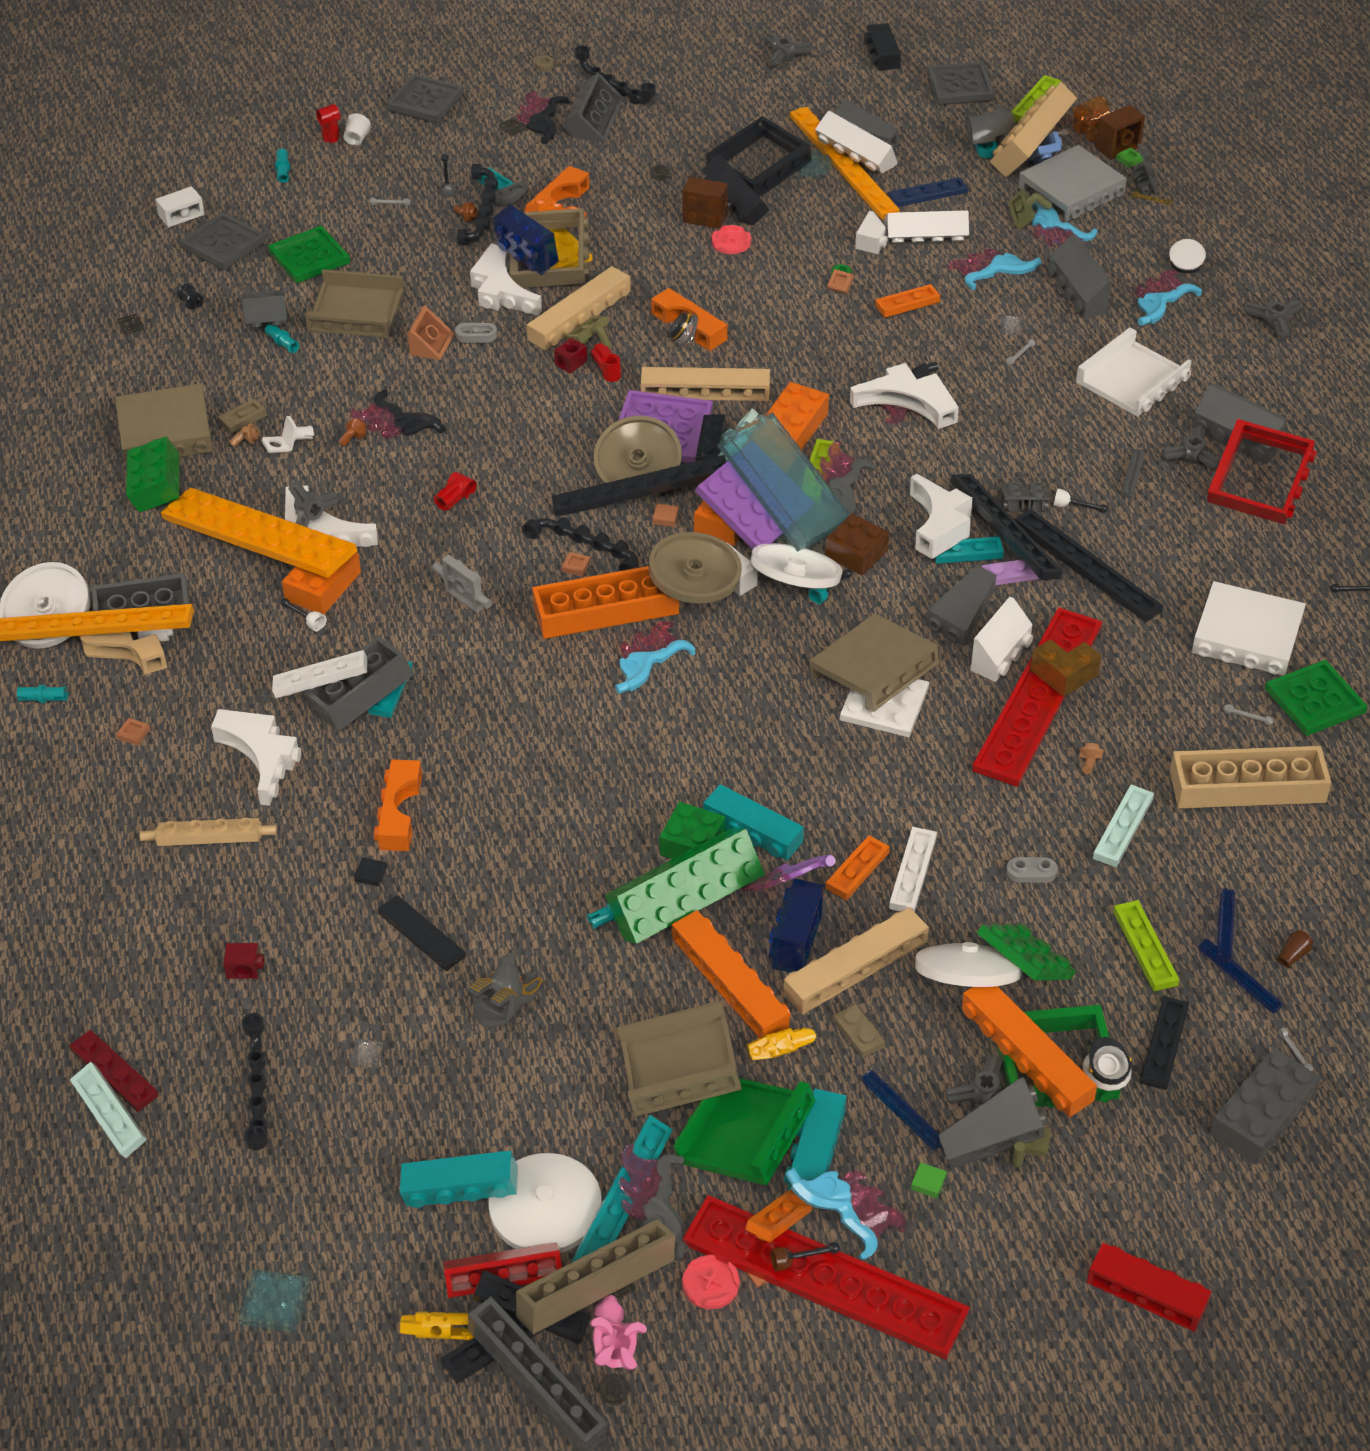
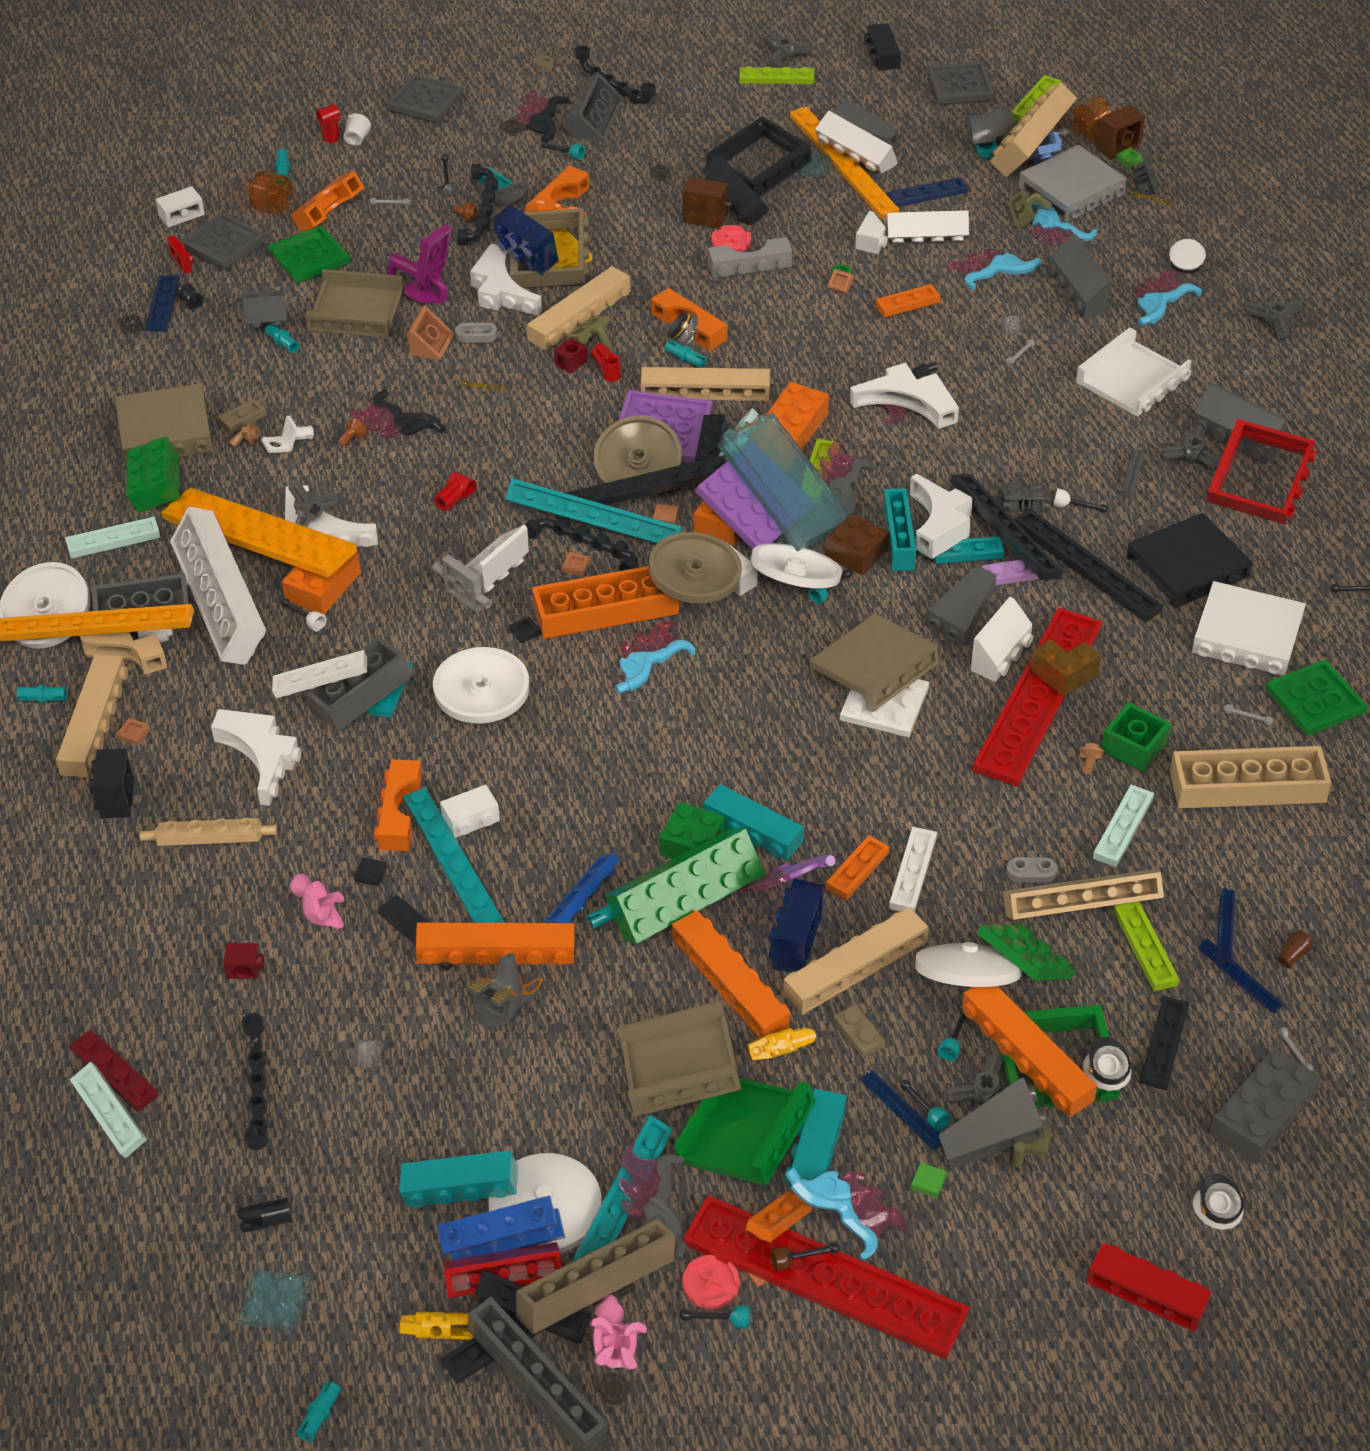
(92, 715): none -> tan brick
(112, 537): none -> light aqua plate
(112, 783): none -> black brick
(162, 303): none -> dark blue tile
(179, 254): none -> red plate
(217, 586): none -> white brick
(264, 1215): none -> black hinge
(269, 192): none -> clear orange brick
(317, 904): none -> bright pink animal
(318, 1411): none -> teal pin
(335, 193): none -> orange arch
(428, 285): none -> magenta plate
(451, 858): none -> teal plate
(465, 383): none -> clear yellow hinge
(470, 811): none -> white brick
(481, 685): none -> white dish
(490, 941): none -> orange brick
(500, 556): none -> white slope
(502, 1229): none -> blue fence
(525, 630): none -> black tile
(575, 151): none -> teal hinge
(585, 887): none -> blue plate
(589, 512): none -> teal plate
(685, 353): none -> teal pin
(726, 261): none -> light grey arch
(738, 1316): none -> hinge
(776, 75): none -> lime plate
(899, 524): none -> teal brick
(936, 1116): none -> teal hinge
(950, 1047): none -> teal hinge
(1083, 894): none -> tan brick
(1135, 736): none -> green brick
(1190, 558): none -> black panel
(1219, 1202): none -> white piece

